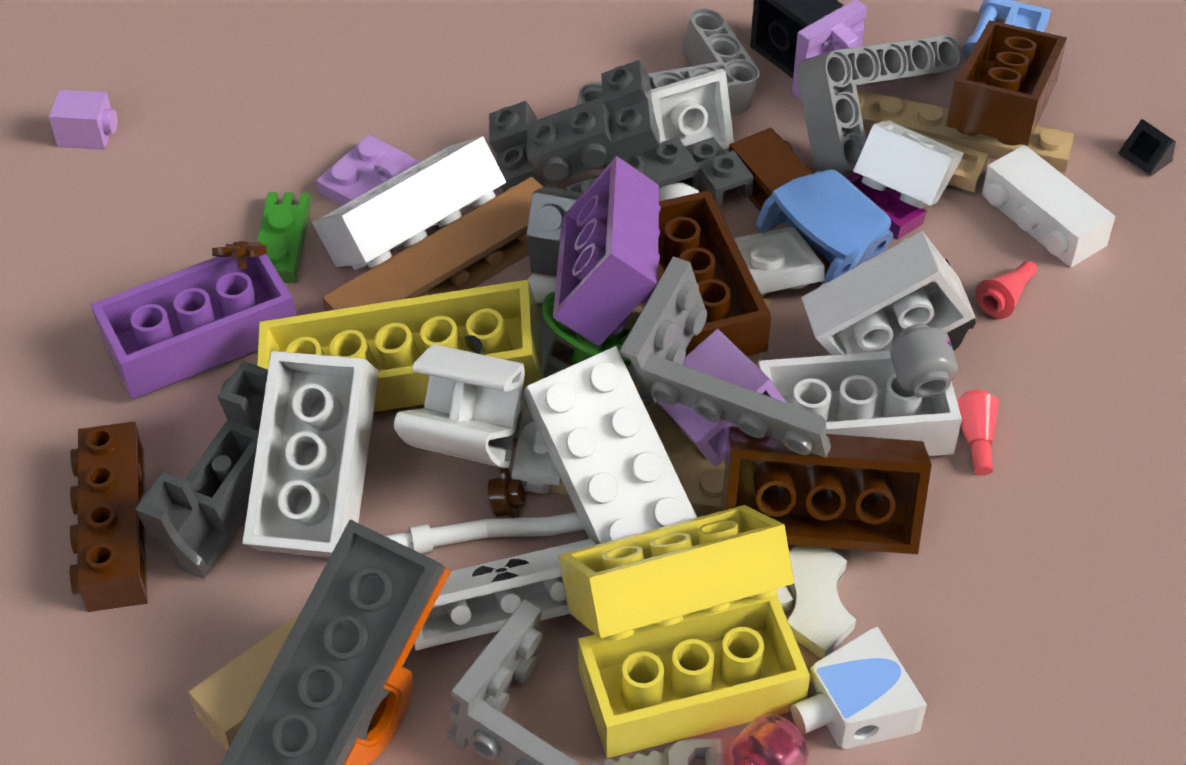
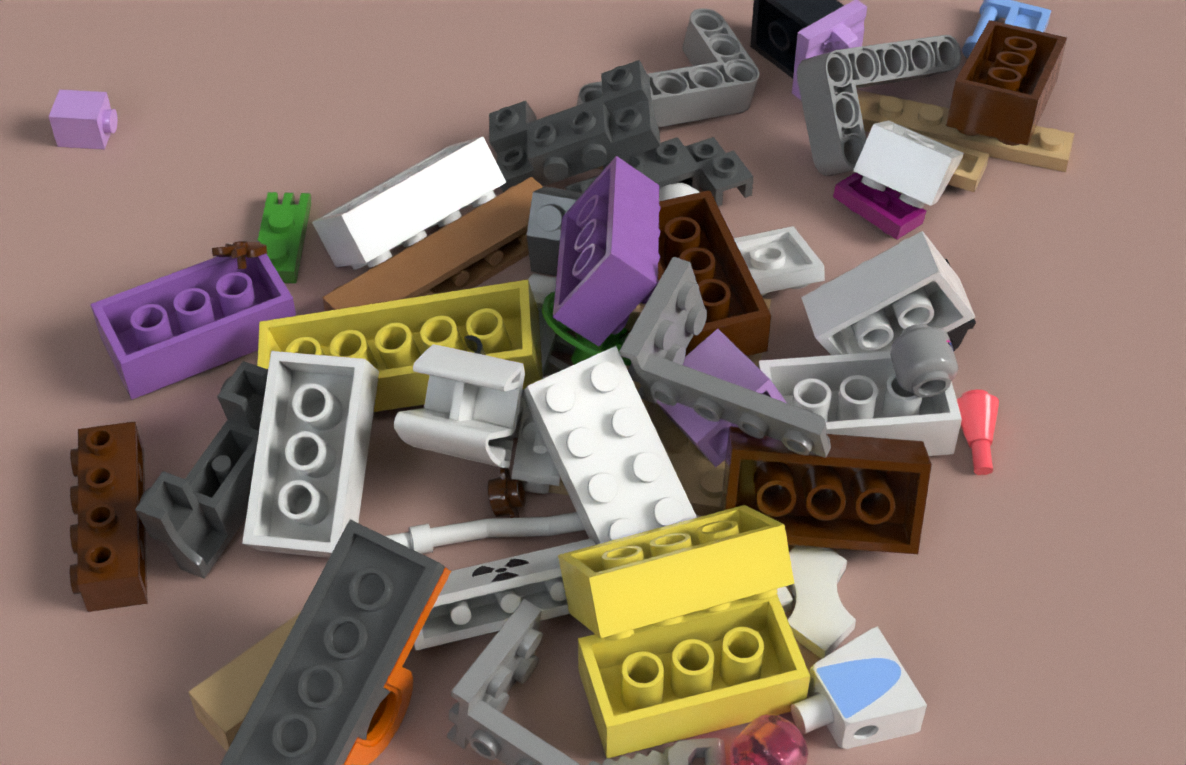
(363, 169): lavender hinge -> none
(694, 109): white slope -> none
(770, 163): reddish brown brick -> none
(830, 218): medium blue piece -> none
(1001, 293): coral cone -> none
(1048, 206): white brick -> none
(1148, 148): black slope -> none

